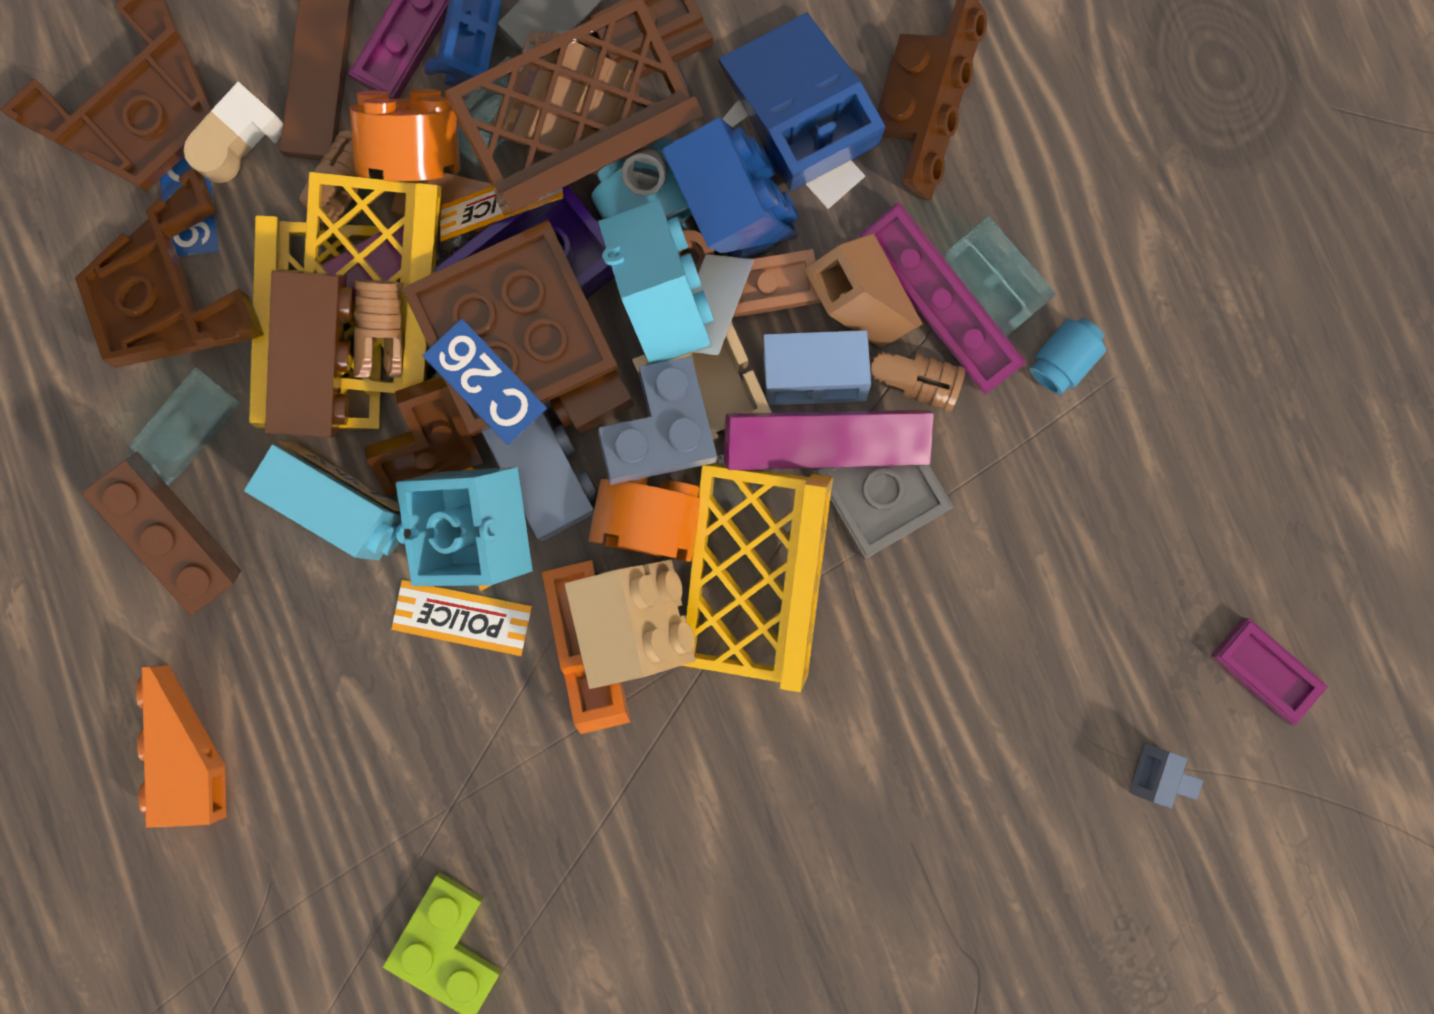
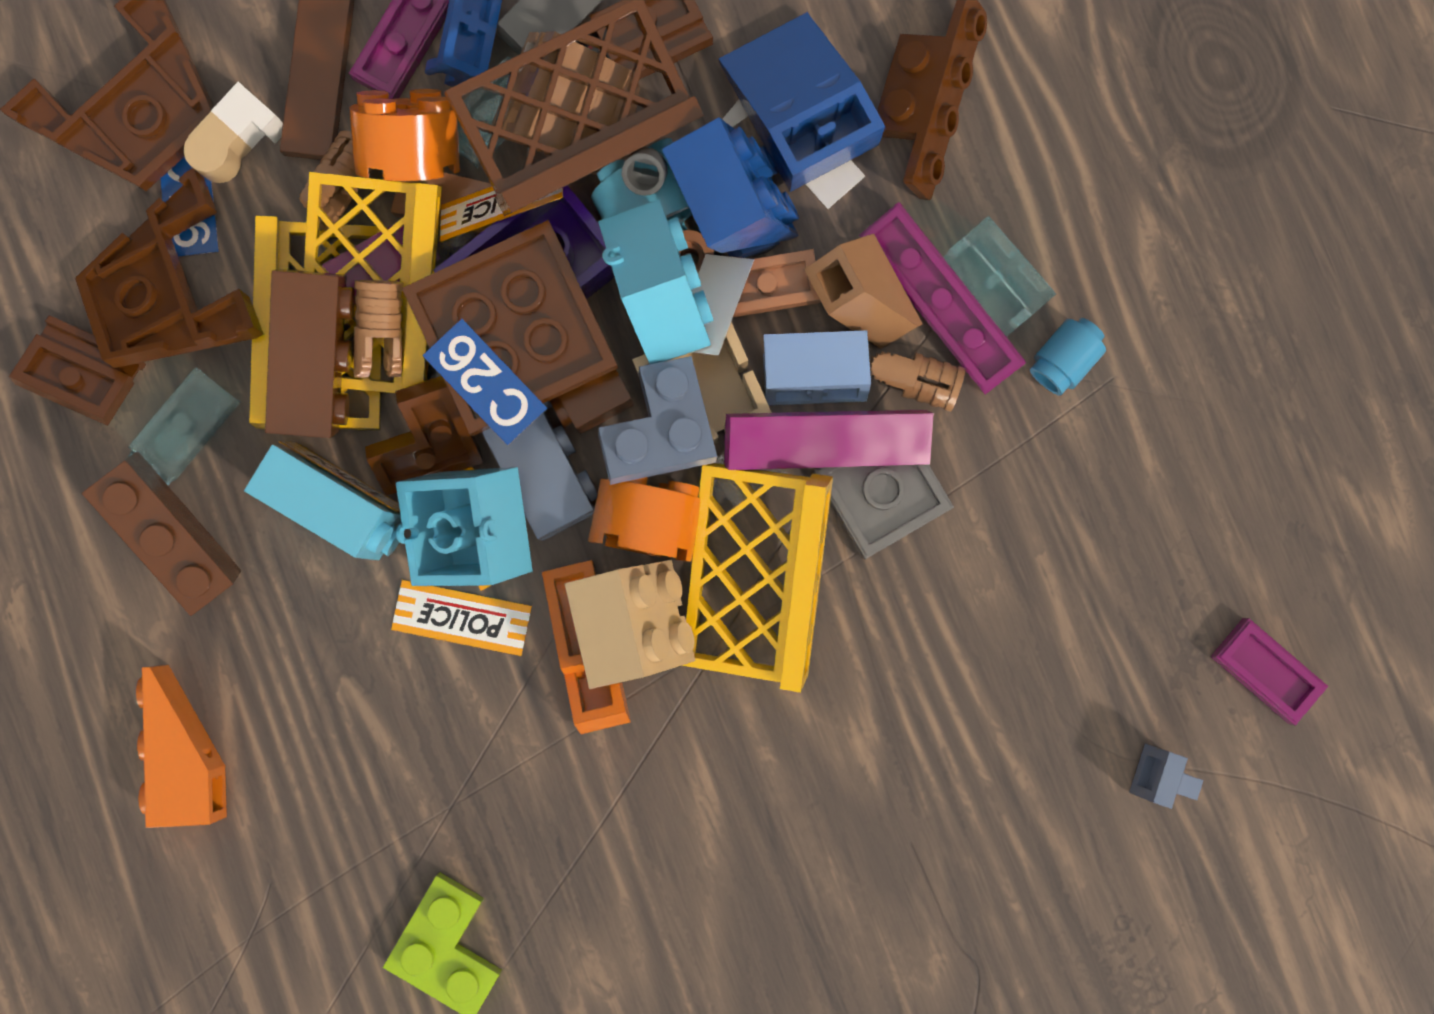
(69, 370): none -> reddish brown plate

